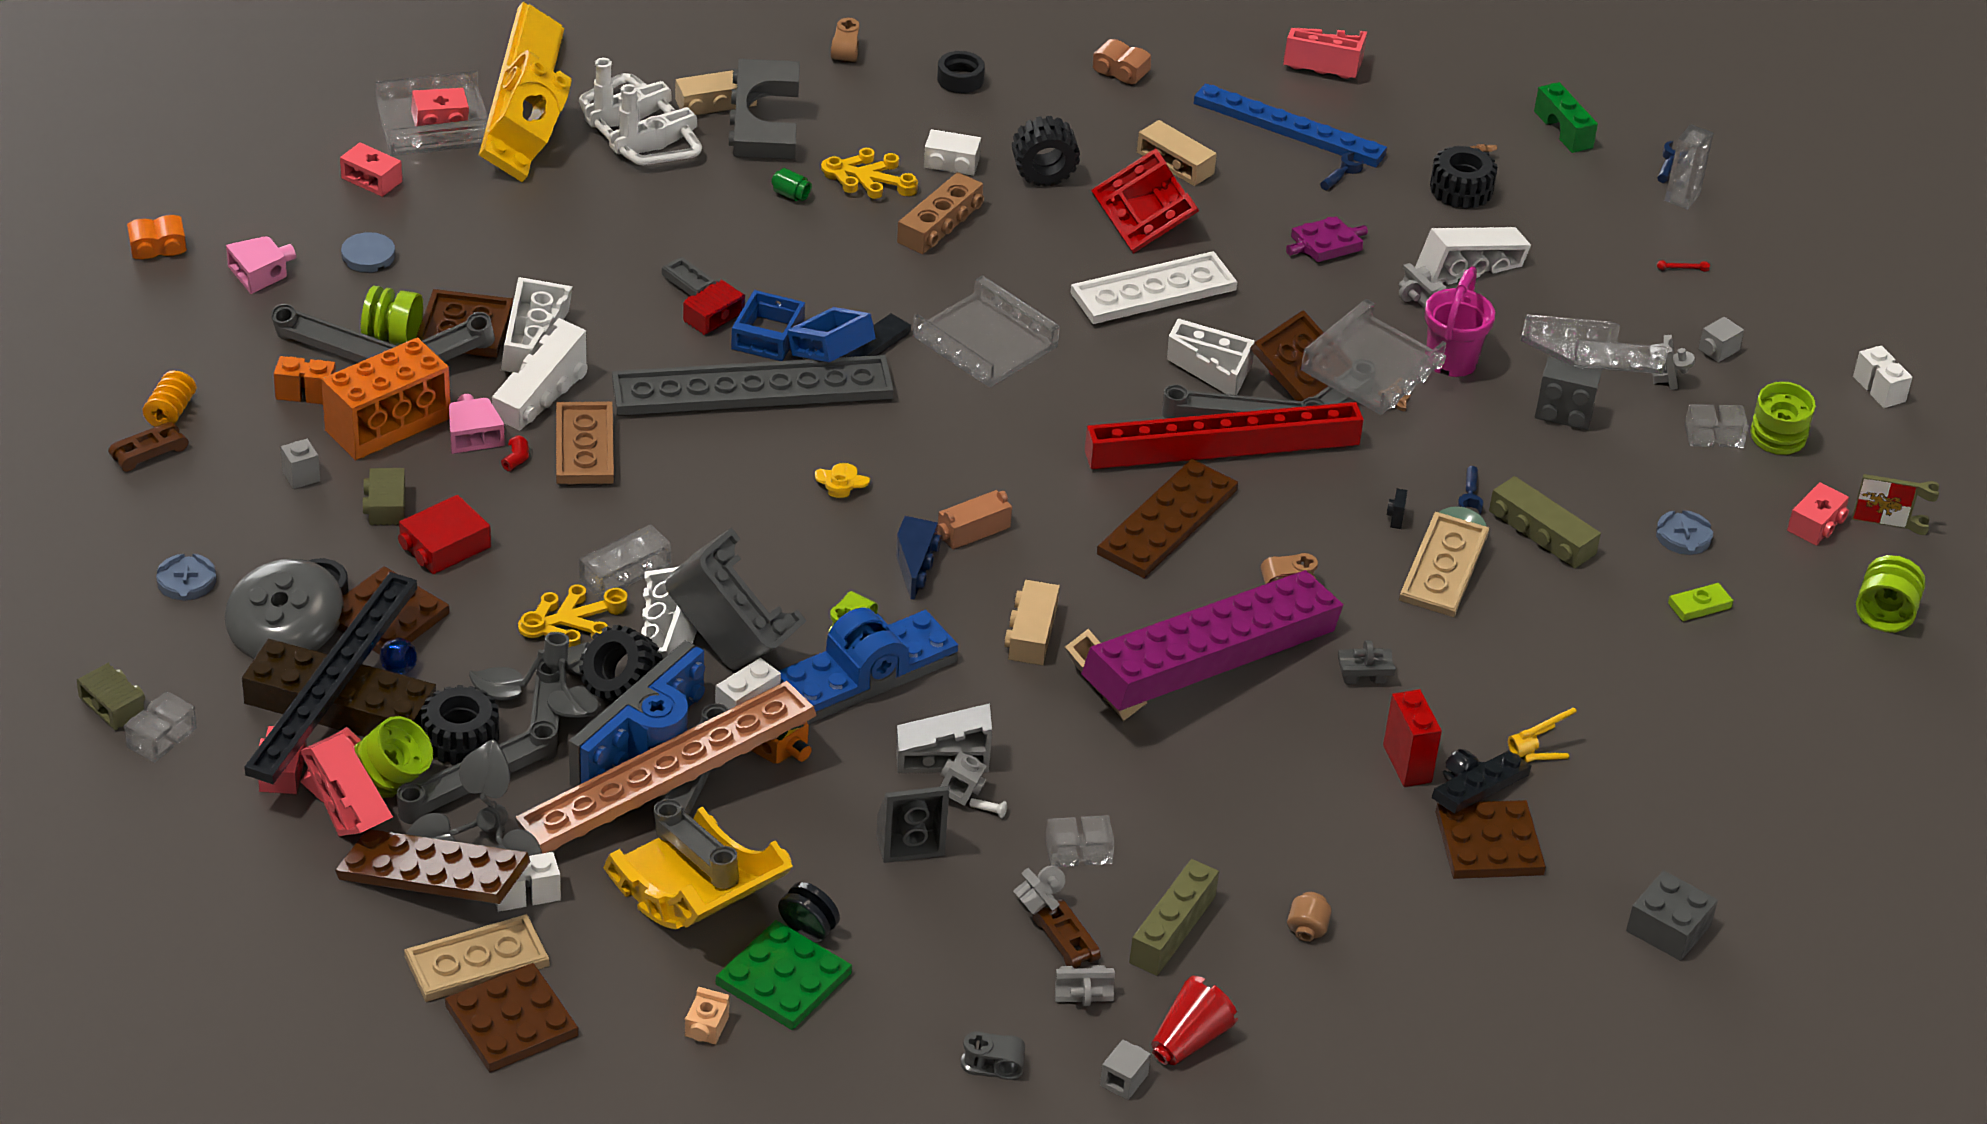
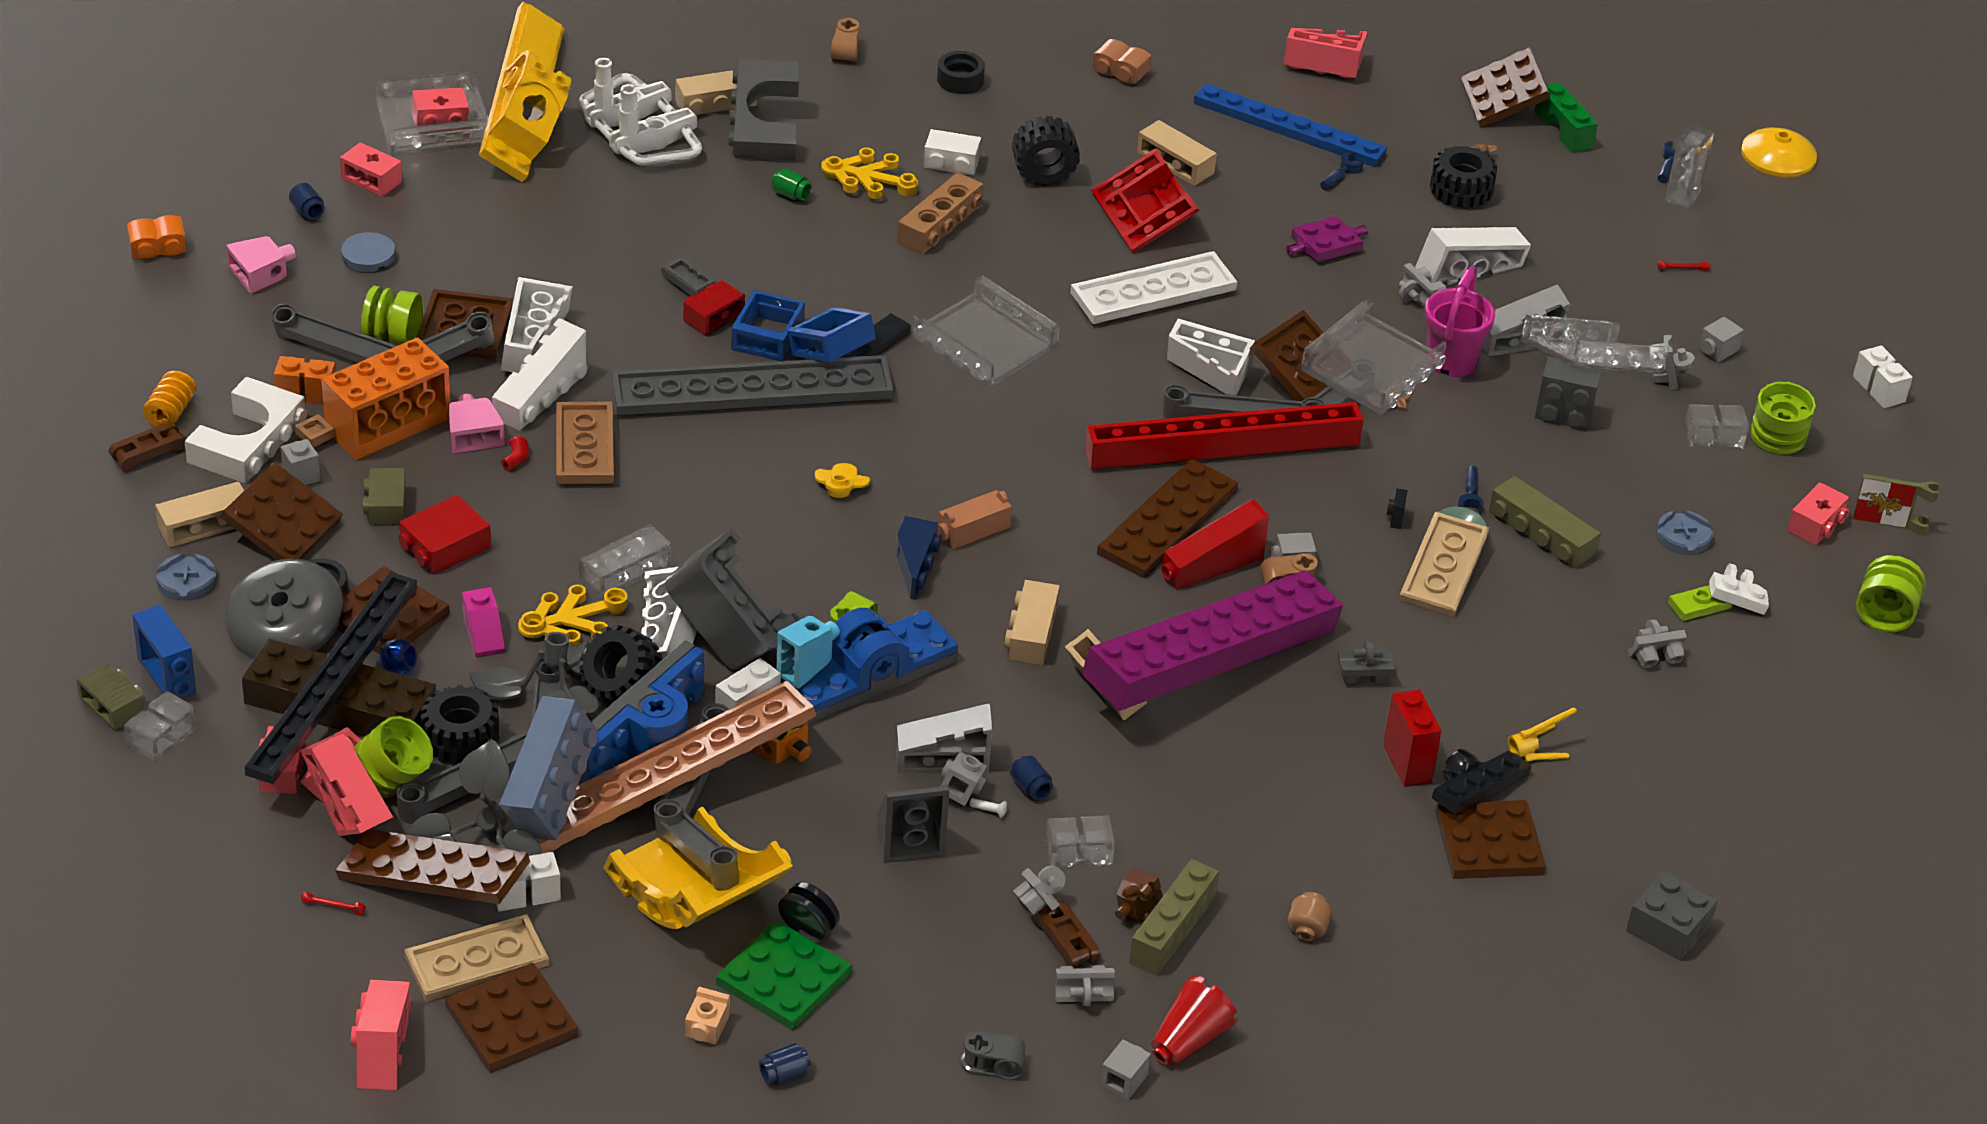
(164, 651): none -> blue window
(196, 514): none -> tan brick
(245, 454): none -> white arch
(281, 514): none -> reddish brown plate
(307, 201): none -> dark blue brick
(315, 429): none -> medium nougat plate
(358, 908): none -> red hinge
(379, 1033): none -> coral wedge
(482, 622): none -> dark pink slope
(549, 767): none -> sand blue brick
(784, 1064): none -> dark blue brick
(804, 649): none -> medium azure torso
(1031, 777): none -> dark blue brick
(1137, 895): none -> reddish brown piece
(1219, 547): none -> red slope
(1293, 544): none -> light grey brick
(1505, 87): none -> plate
(1510, 319): none -> light grey wedge
(1657, 640): none -> light grey hips
(1738, 592): none -> white hinge
(1779, 152): none -> yellow dish

